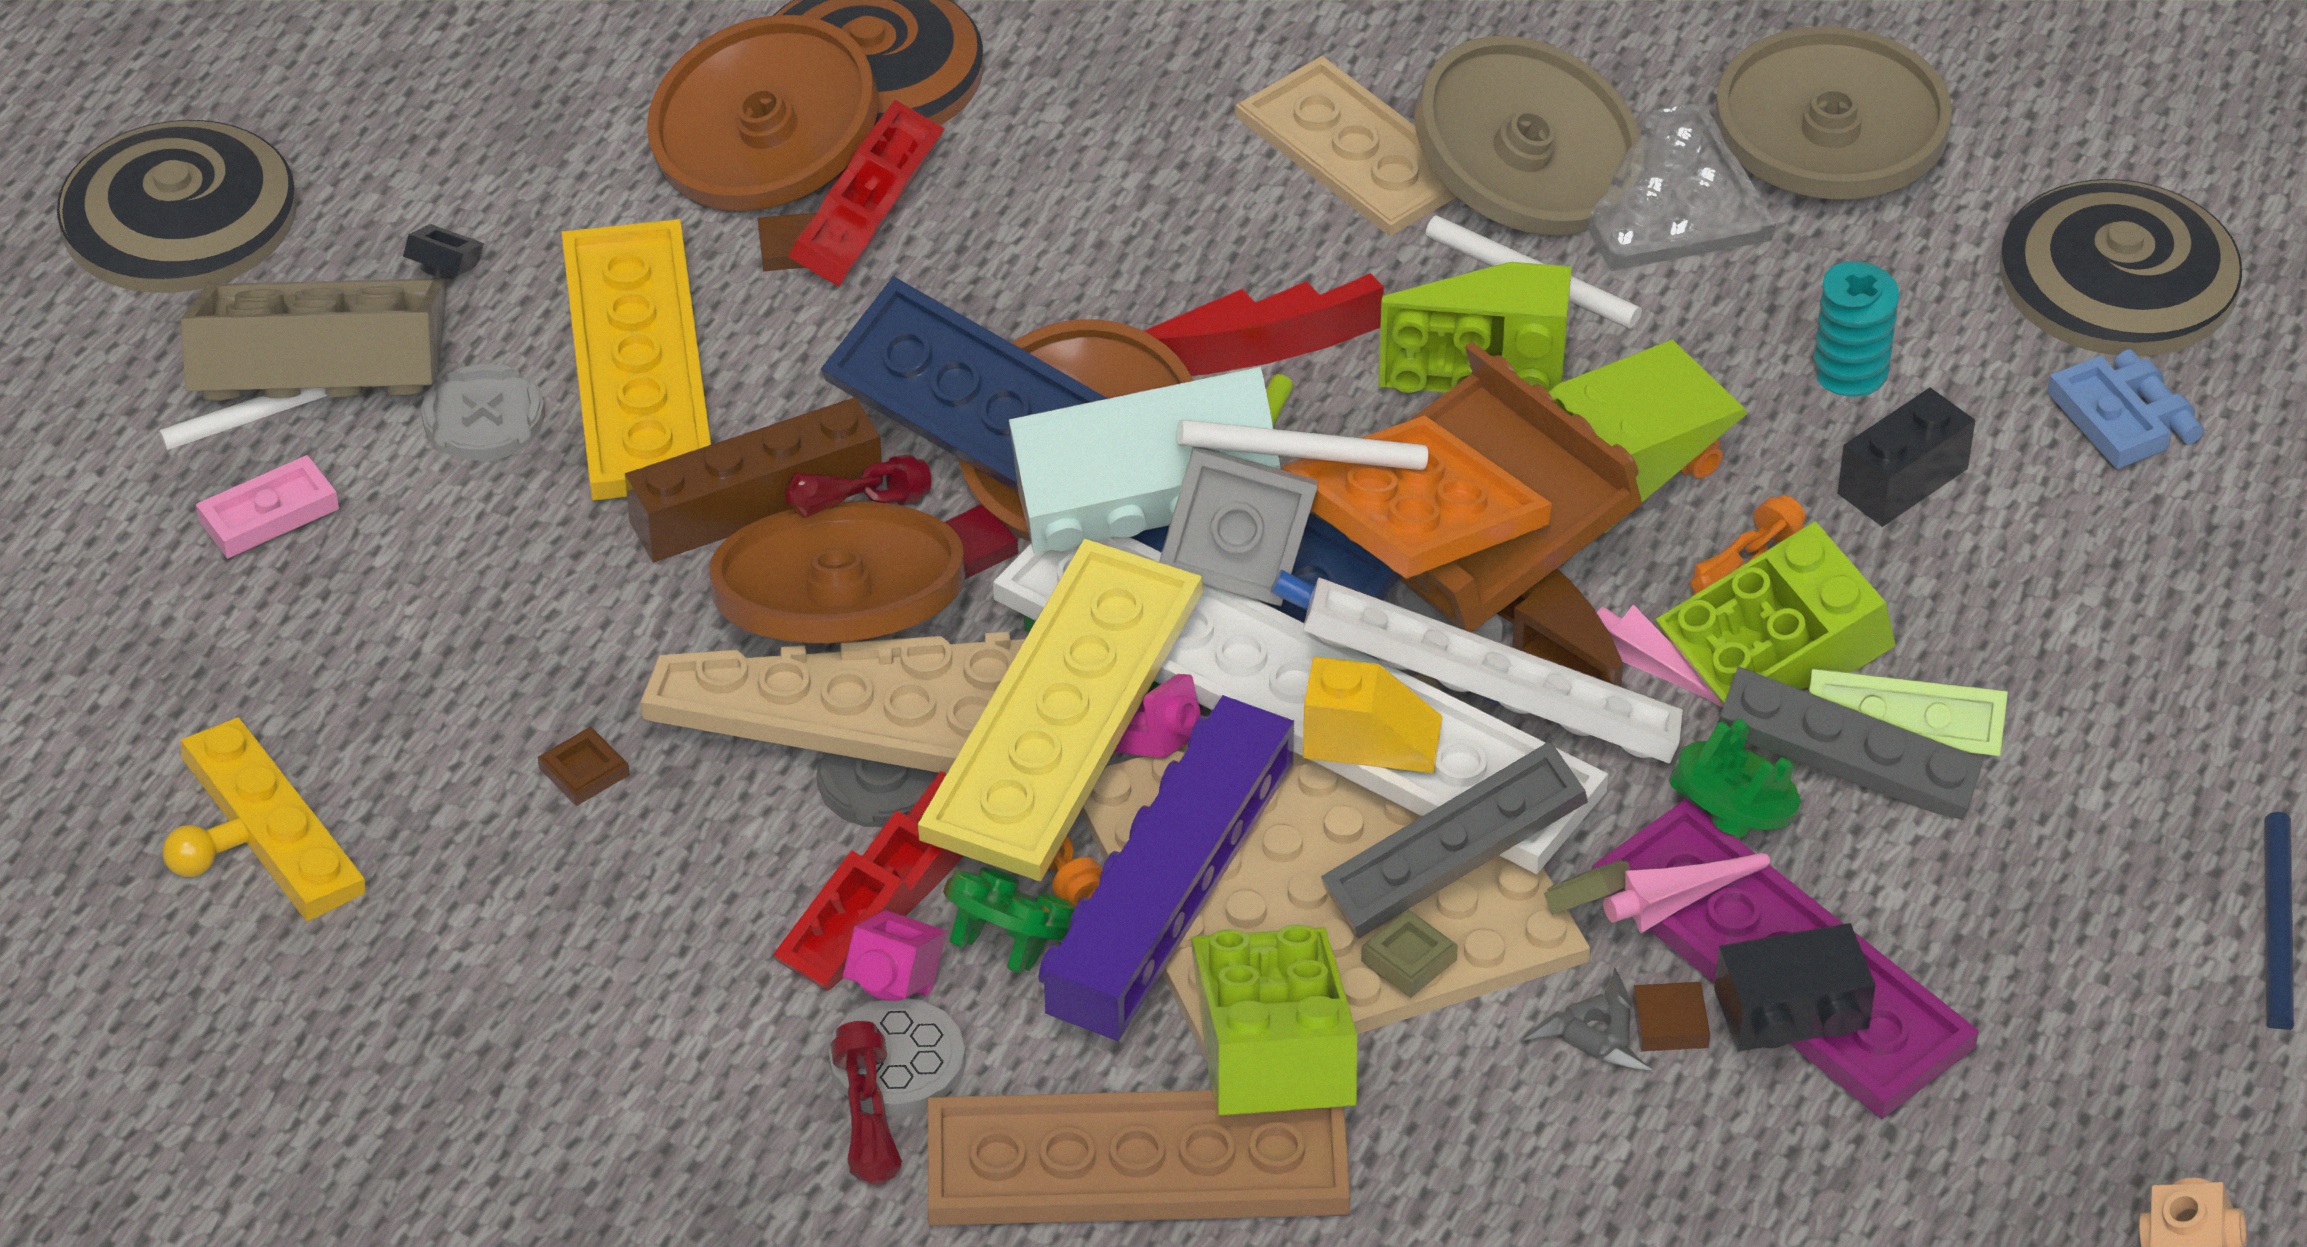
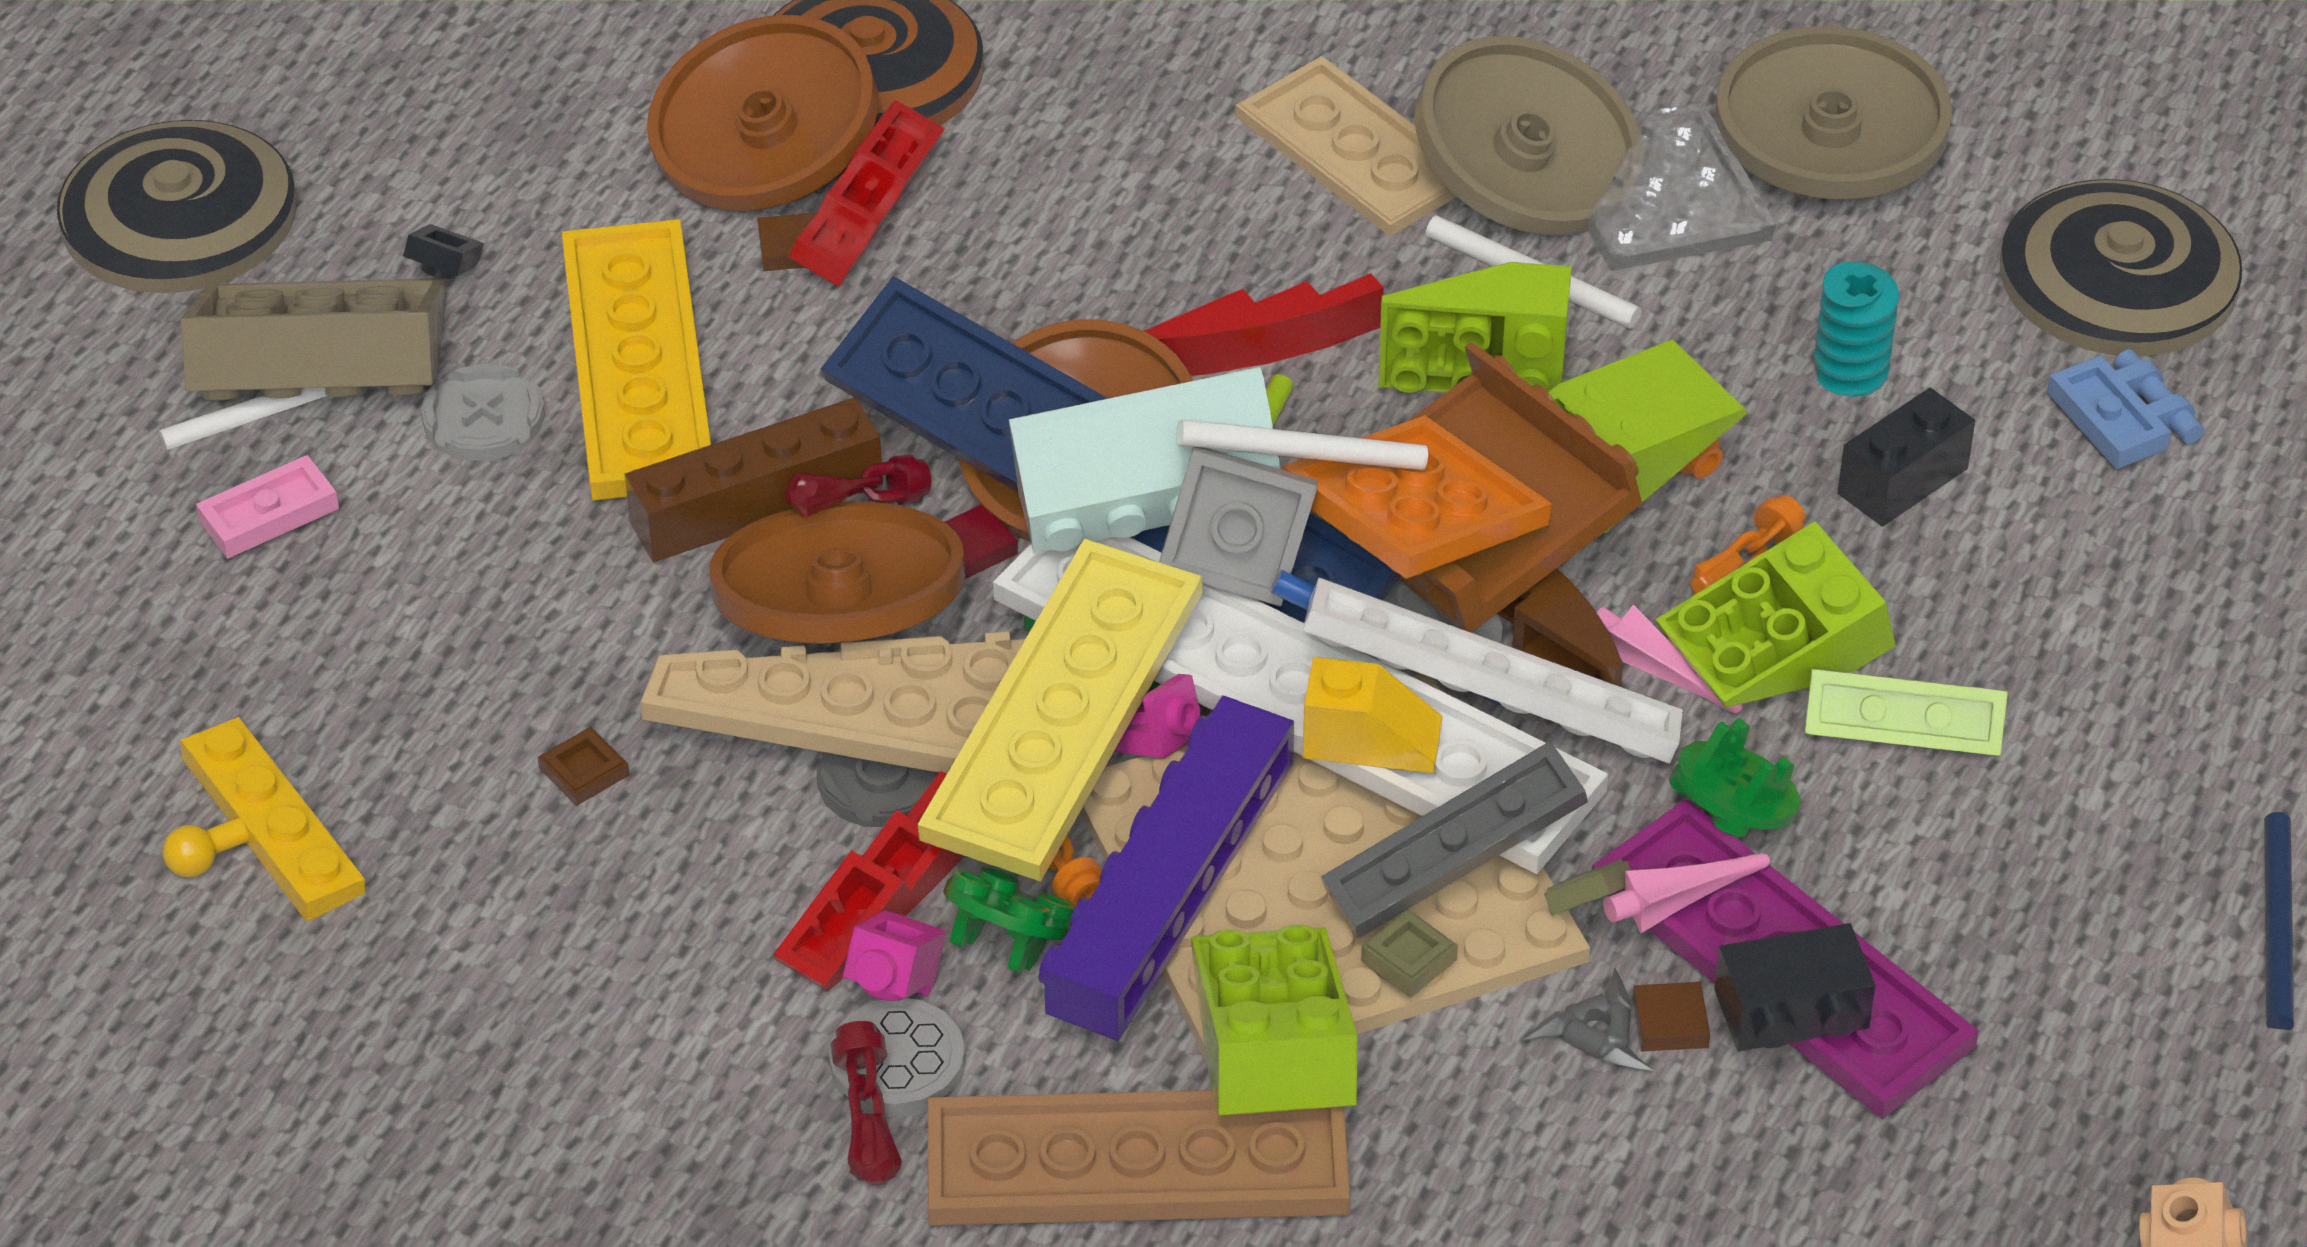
(1852, 744): dark grey plate -> none

